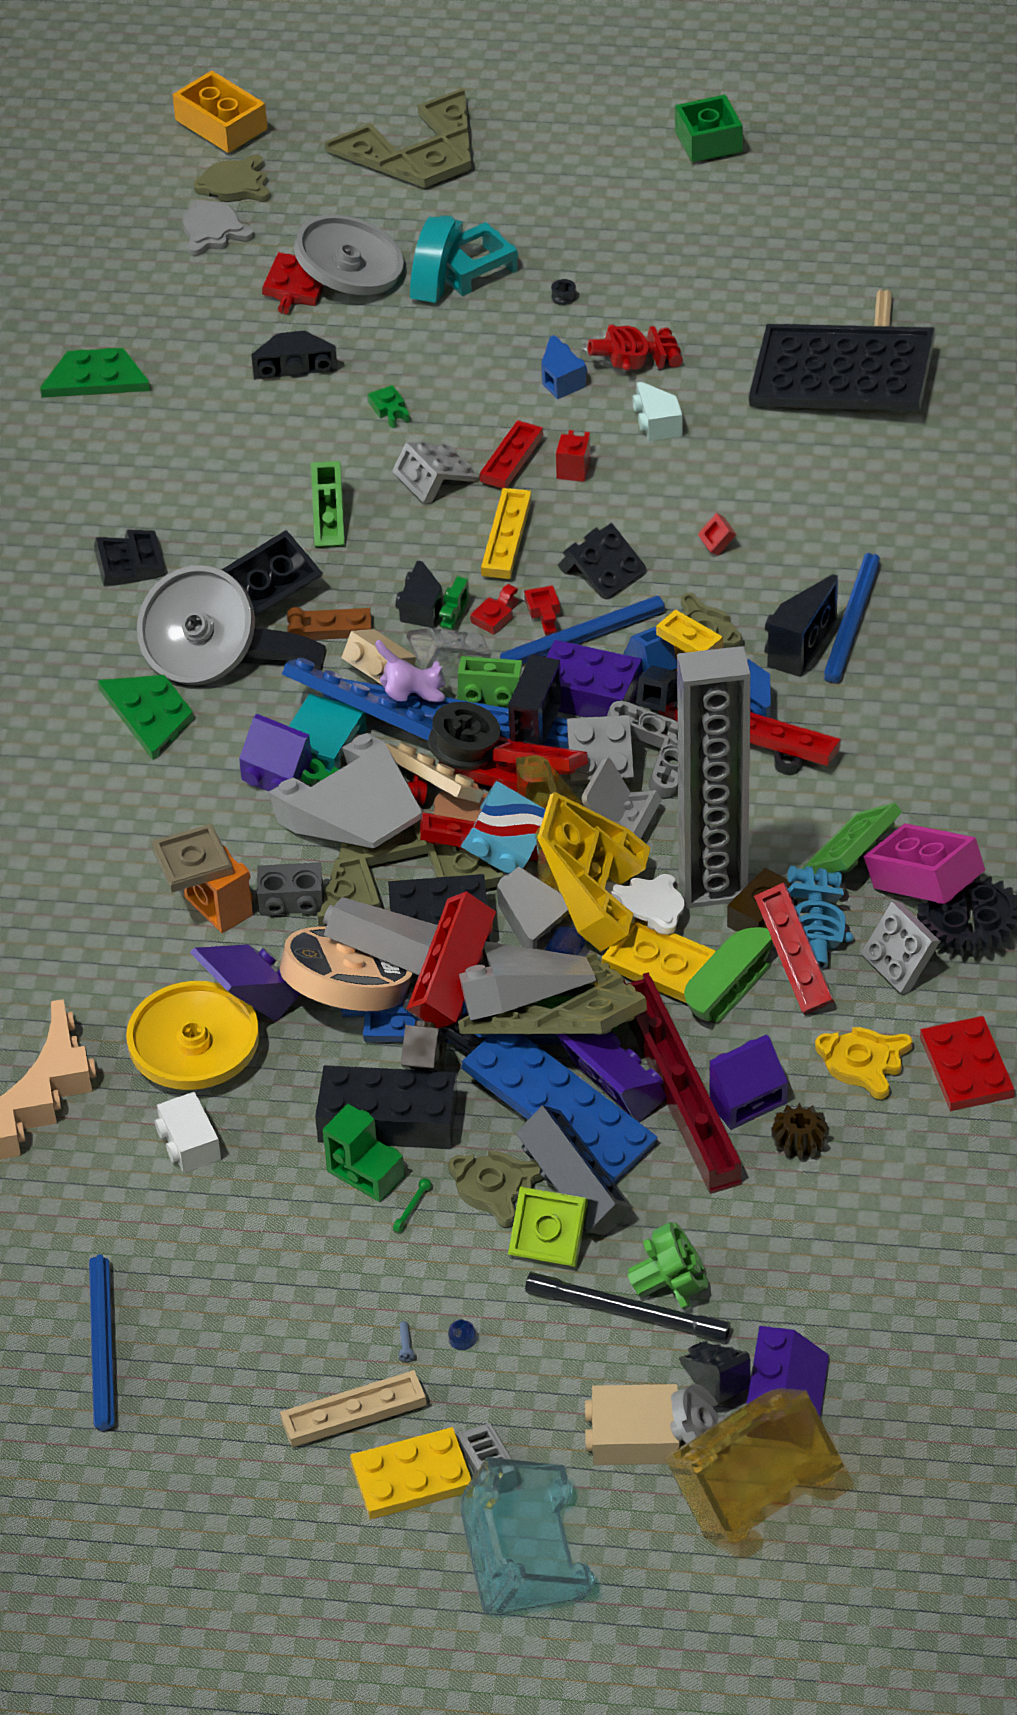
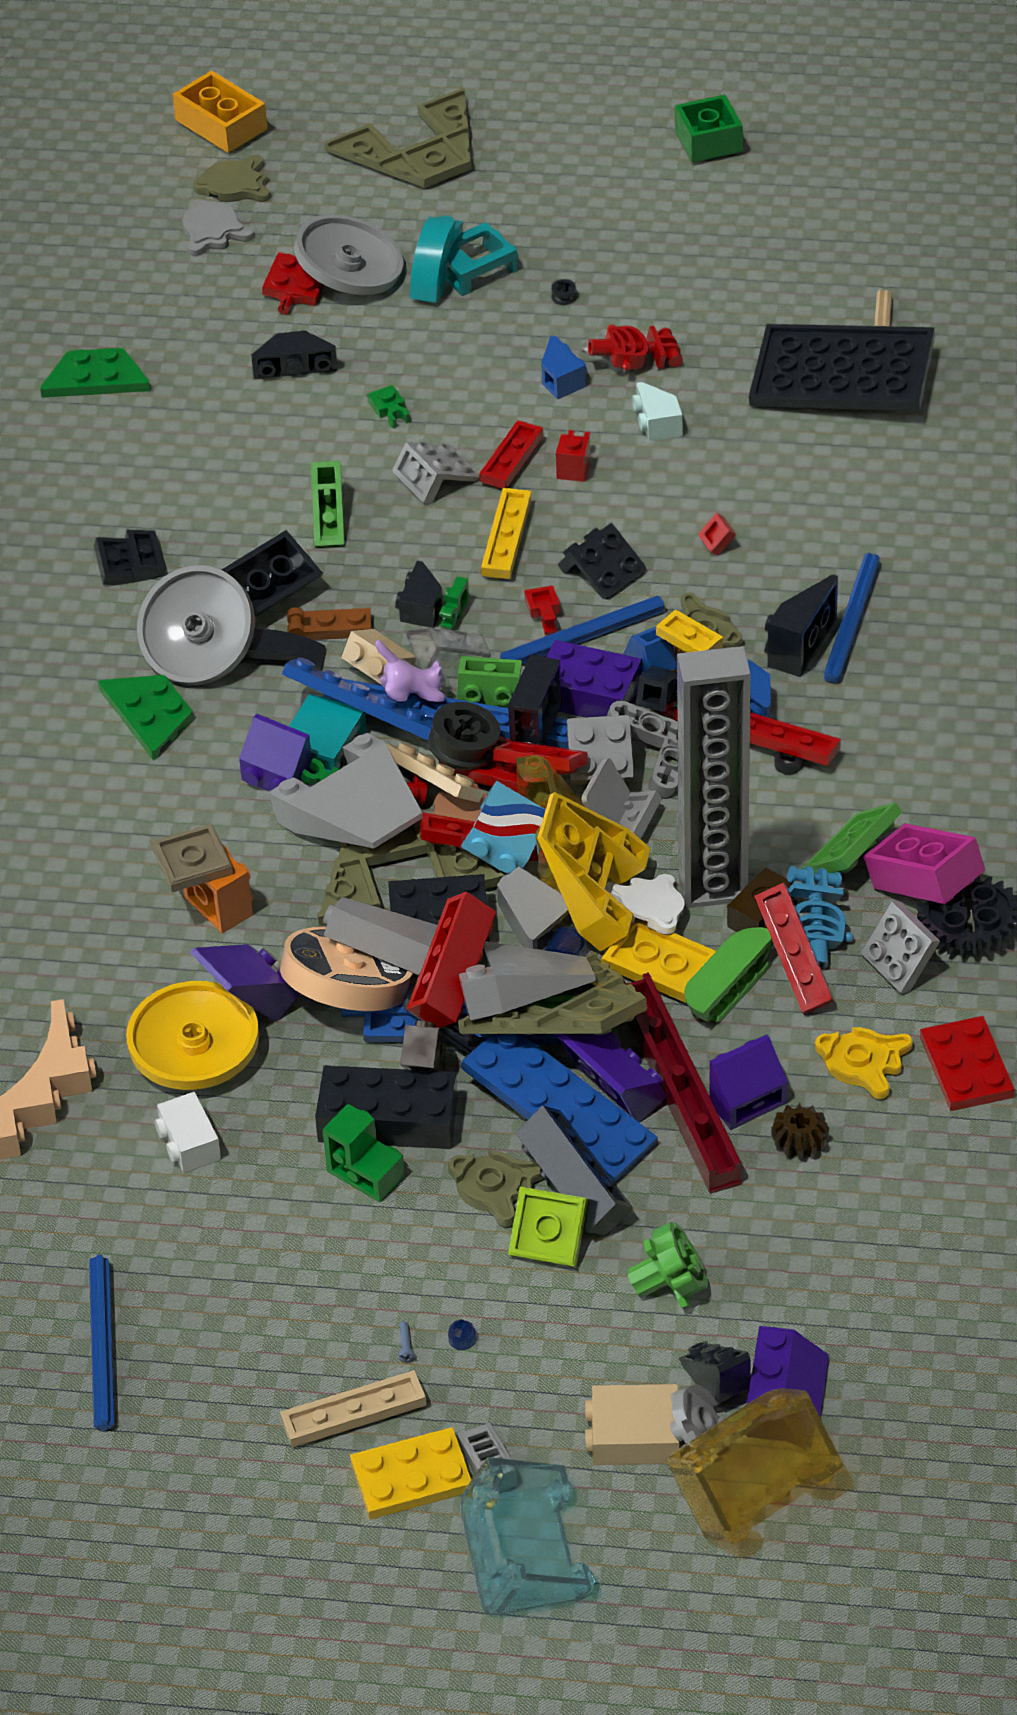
(289, 888): dark grey brick -> none
(424, 1185): green hinge -> none
(495, 614): red plate -> none
(697, 1324): black piece -> none

